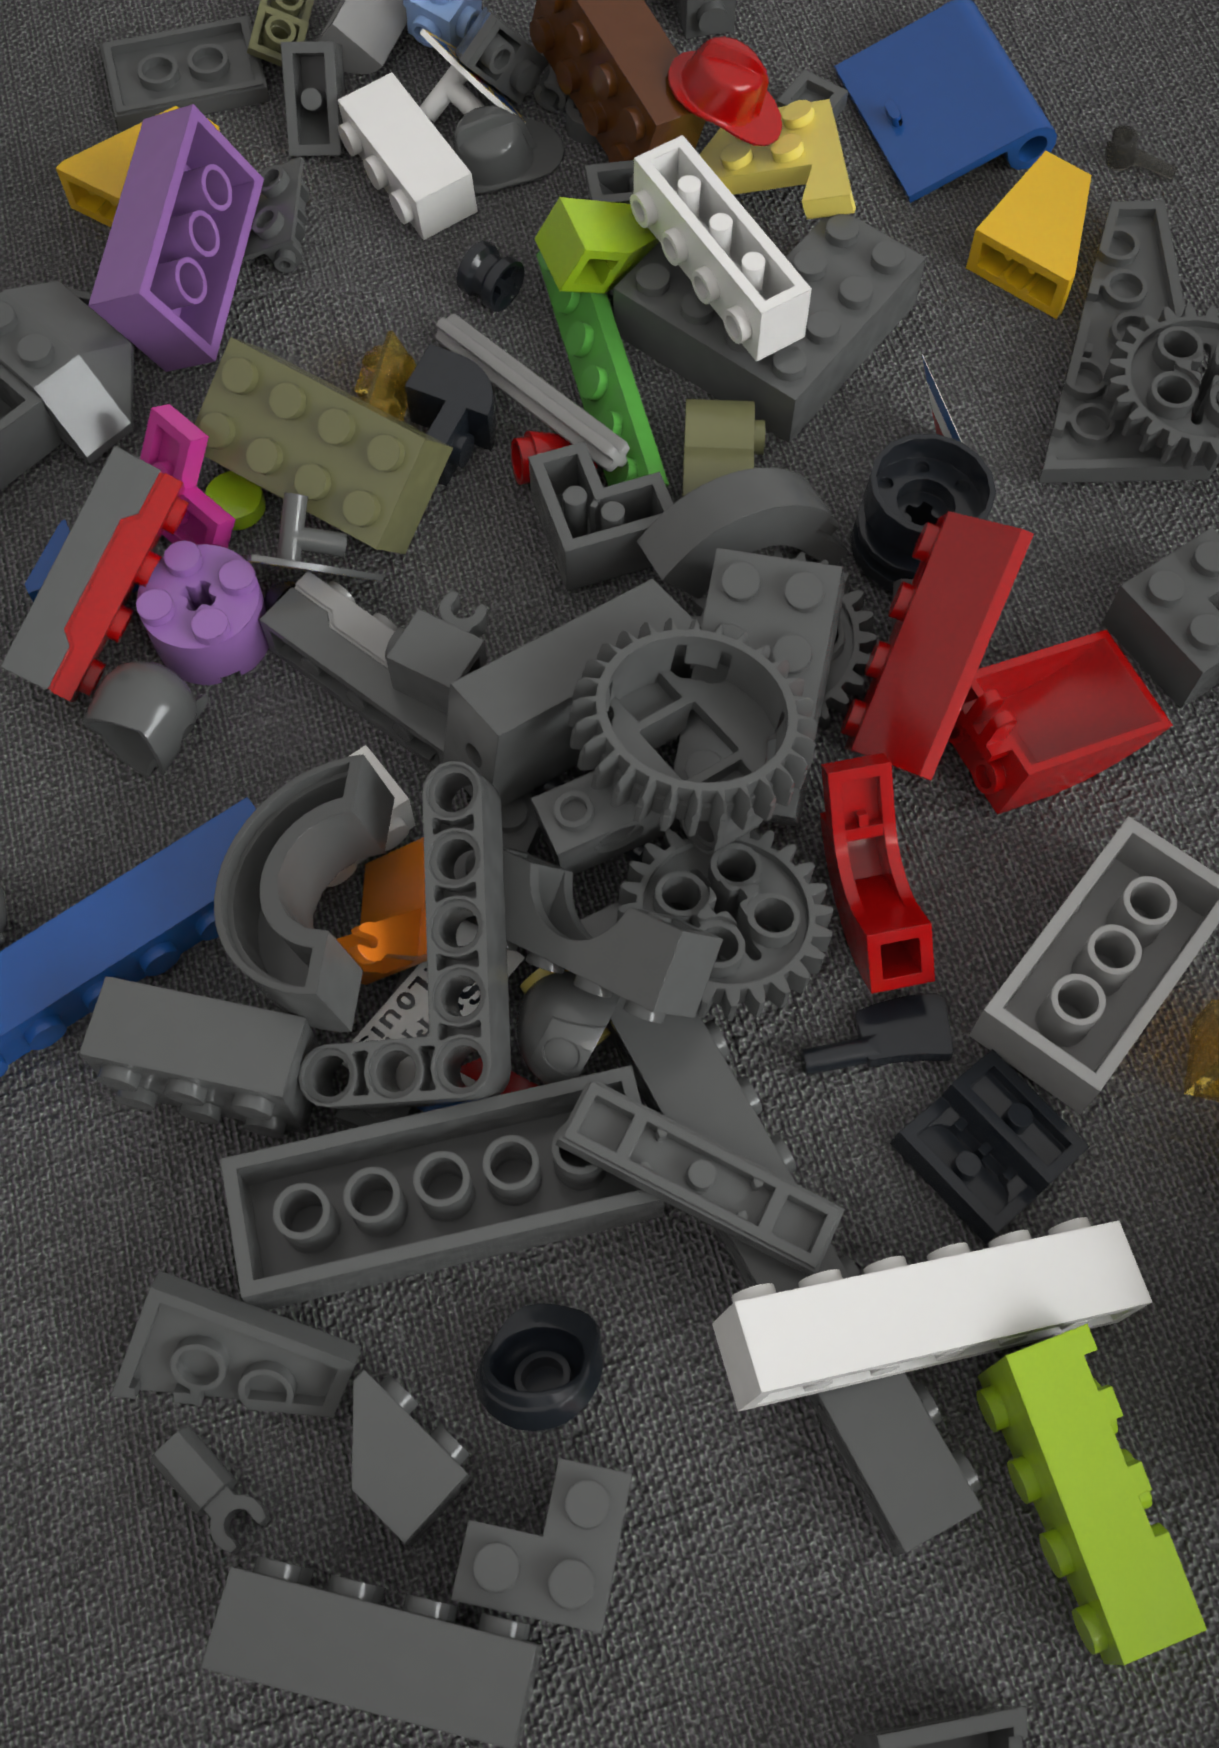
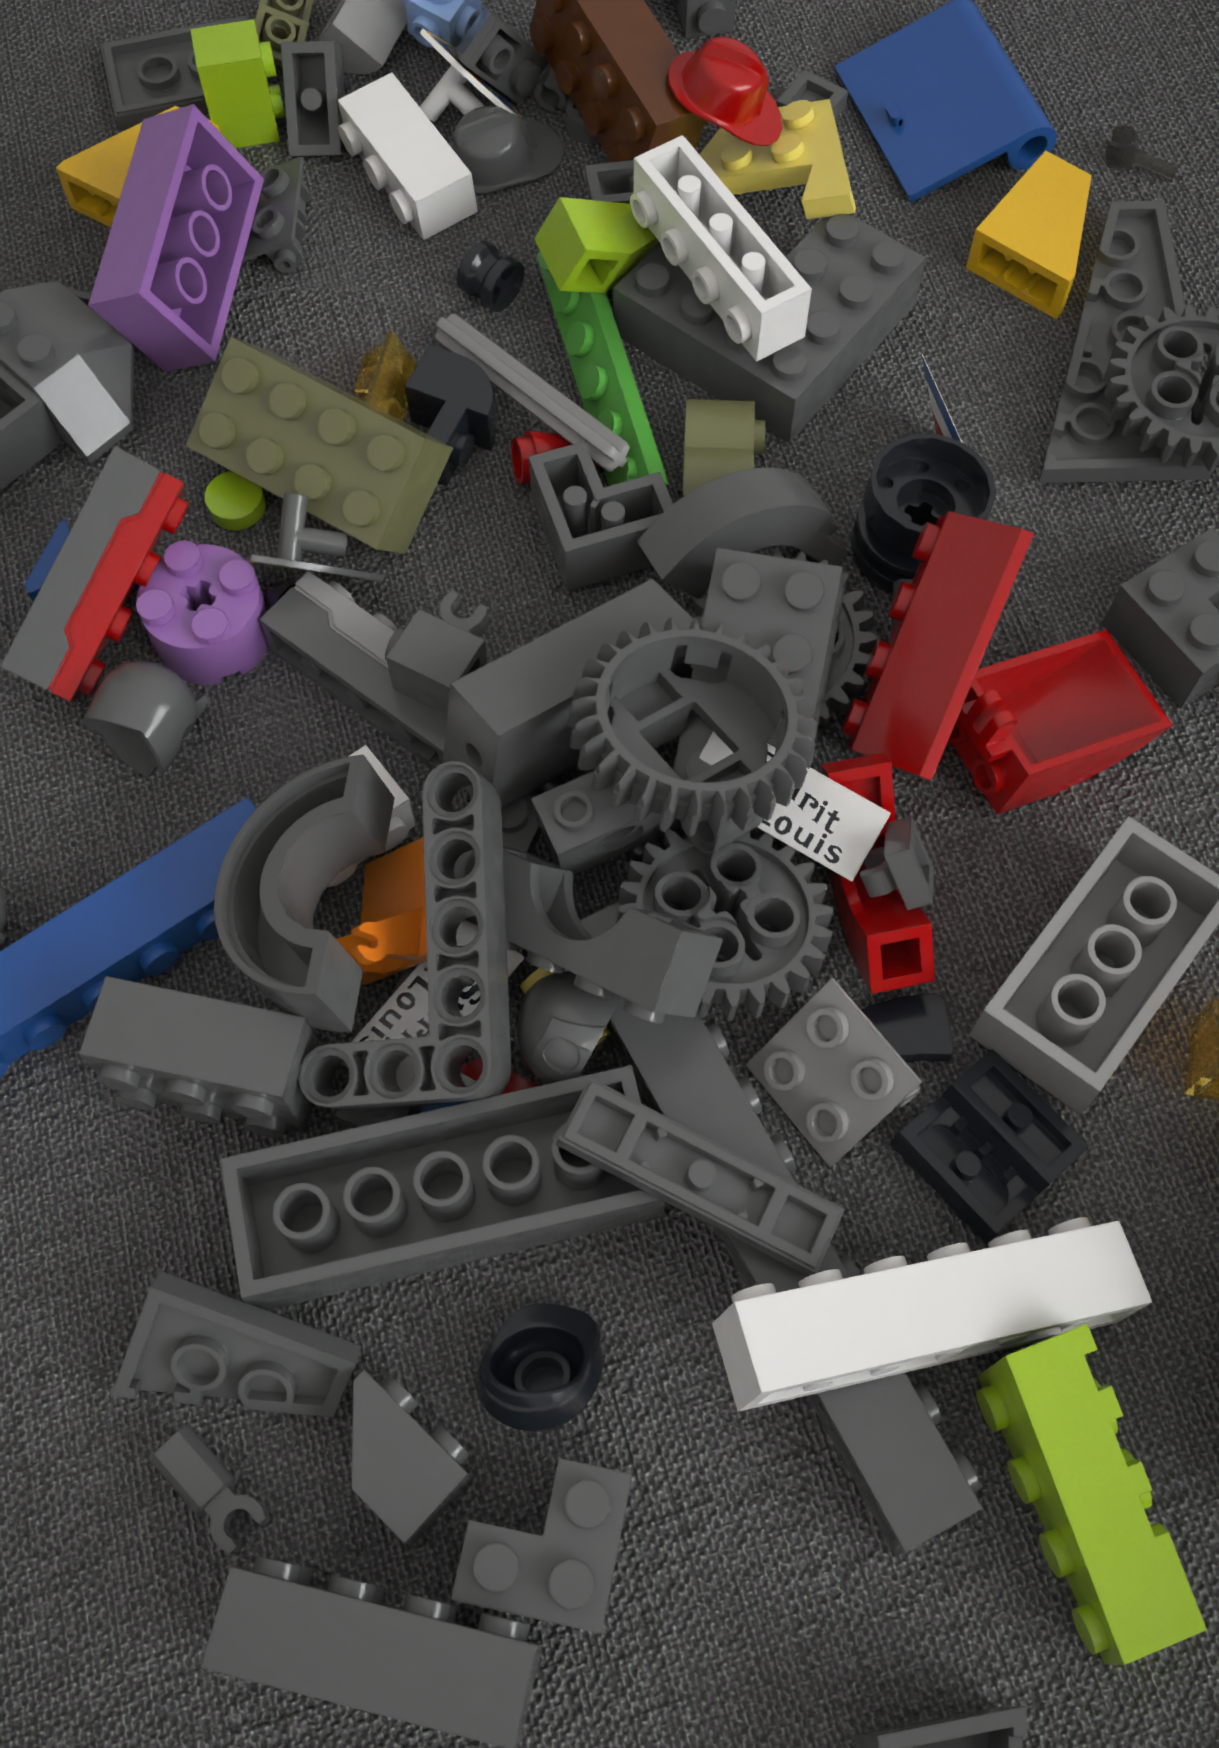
(179, 449): dark pink plate -> none
(236, 84): none -> lime brick
(821, 818): none -> white sticker
(833, 1073): none -> light grey hinge
(900, 865): none -> dark grey tile

